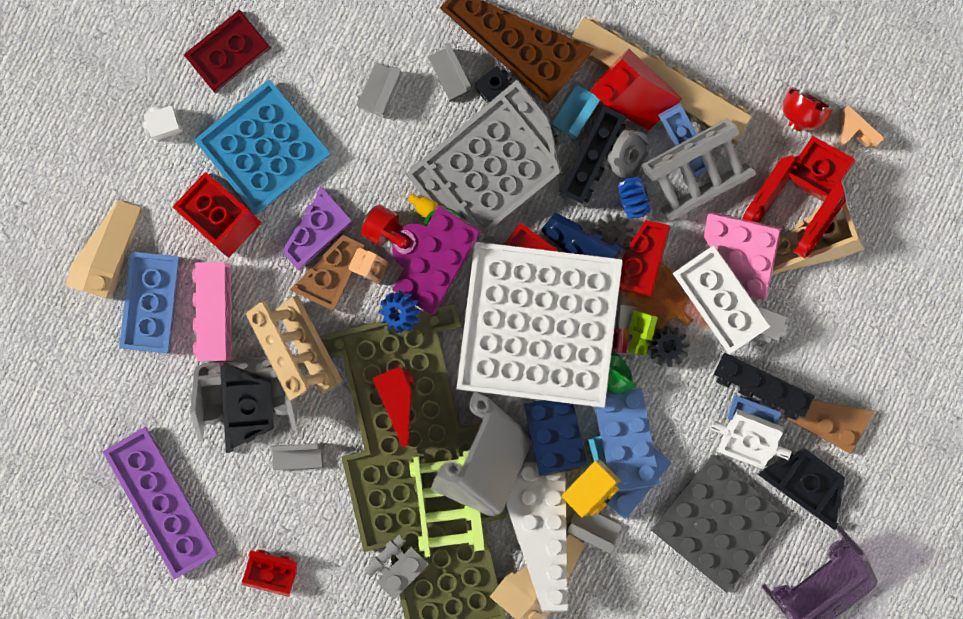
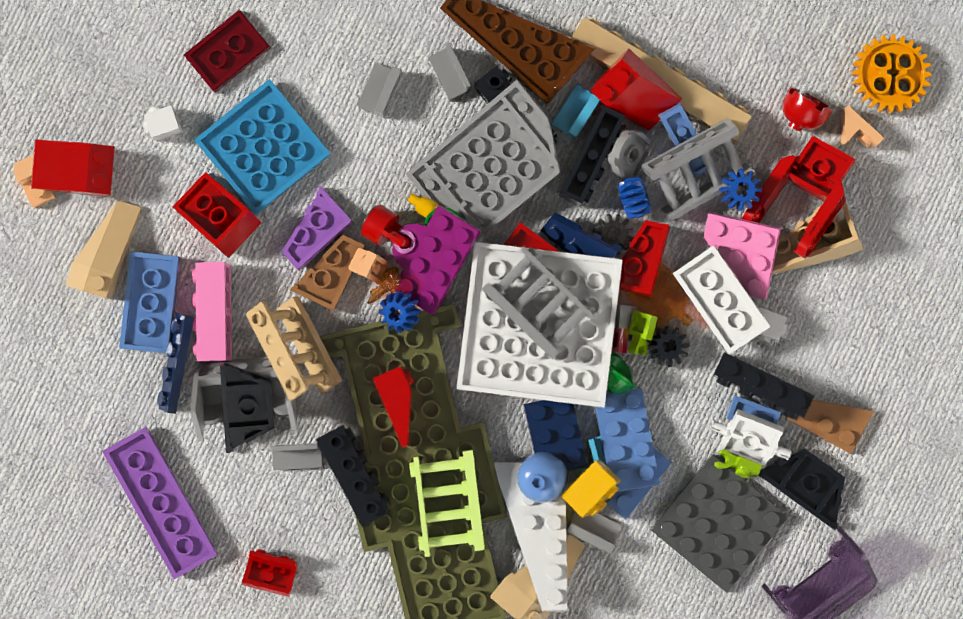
(23, 176): none -> light nougat slope
(72, 167): none -> red slope
(177, 355): none -> dark blue plate
(353, 475): none -> black brick
(387, 282): none -> clear orange plate
(403, 570): light grey plate -> none
(491, 463): light grey windscreen -> none
(515, 308): none -> light grey fence
(542, 477): none -> medium blue cylinder
(743, 467): none -> lime plate
(748, 192): none -> blue gear
(913, 76): none -> light orange gear

